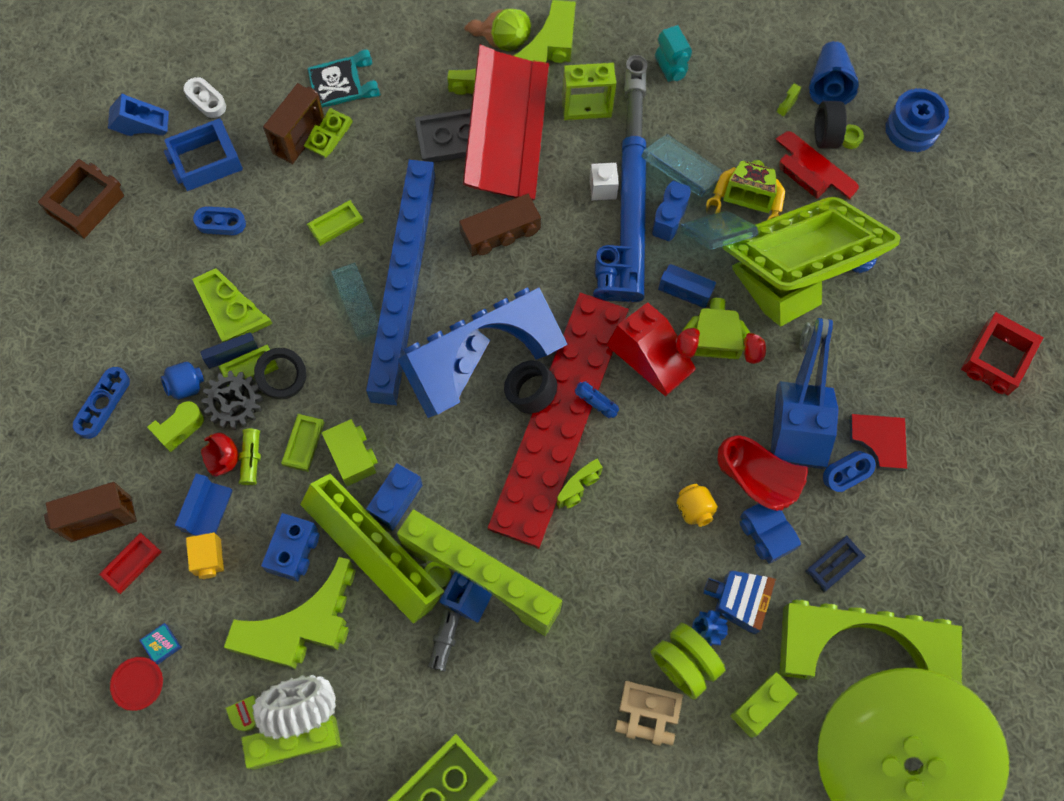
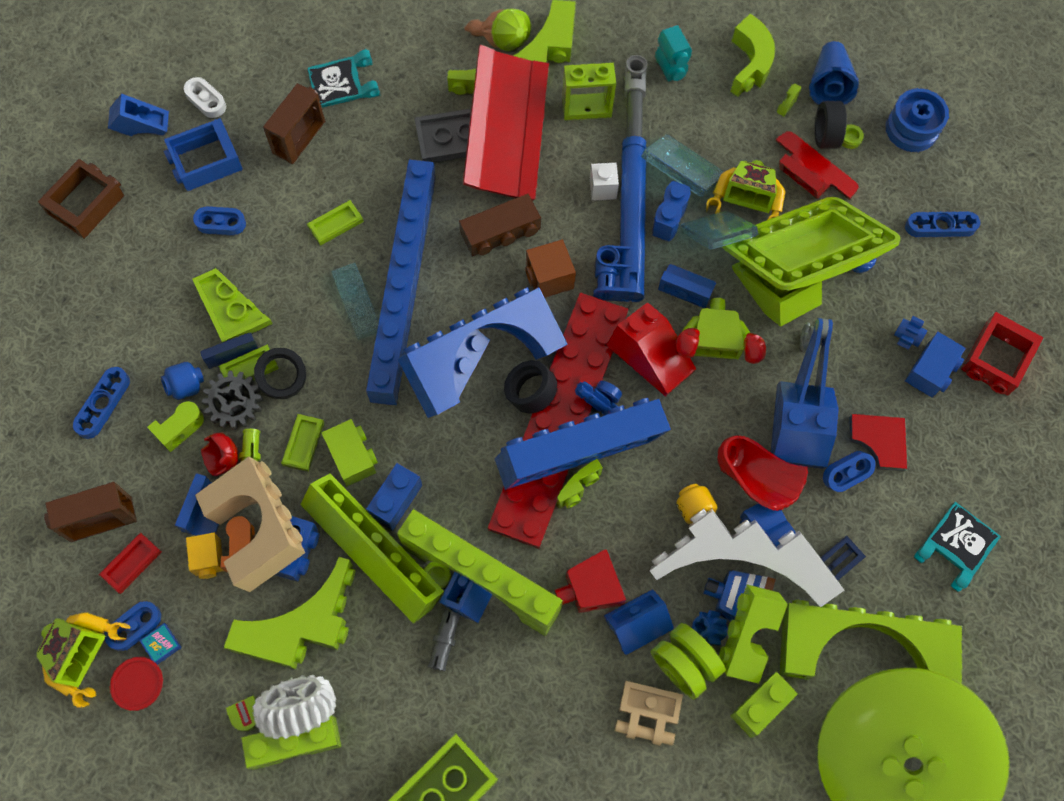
(70, 649): none -> torso
(138, 629): none -> blue plate
(240, 533): none -> orange leg
(276, 541): none -> tan arch
(329, 133): lime slope -> none
(550, 268): none -> dark orange head
(581, 443): none -> blue brick
(592, 585): none -> red torso
(609, 391): none -> blue tile
(640, 621): none -> blue panel
(756, 610): none -> lime arch
(759, 45): none -> lime arch
(791, 558): none -> white arch
(910, 332): none -> blue gear
(935, 365): none -> blue brick
(950, 218): none -> blue beam
(961, 541): none -> flag

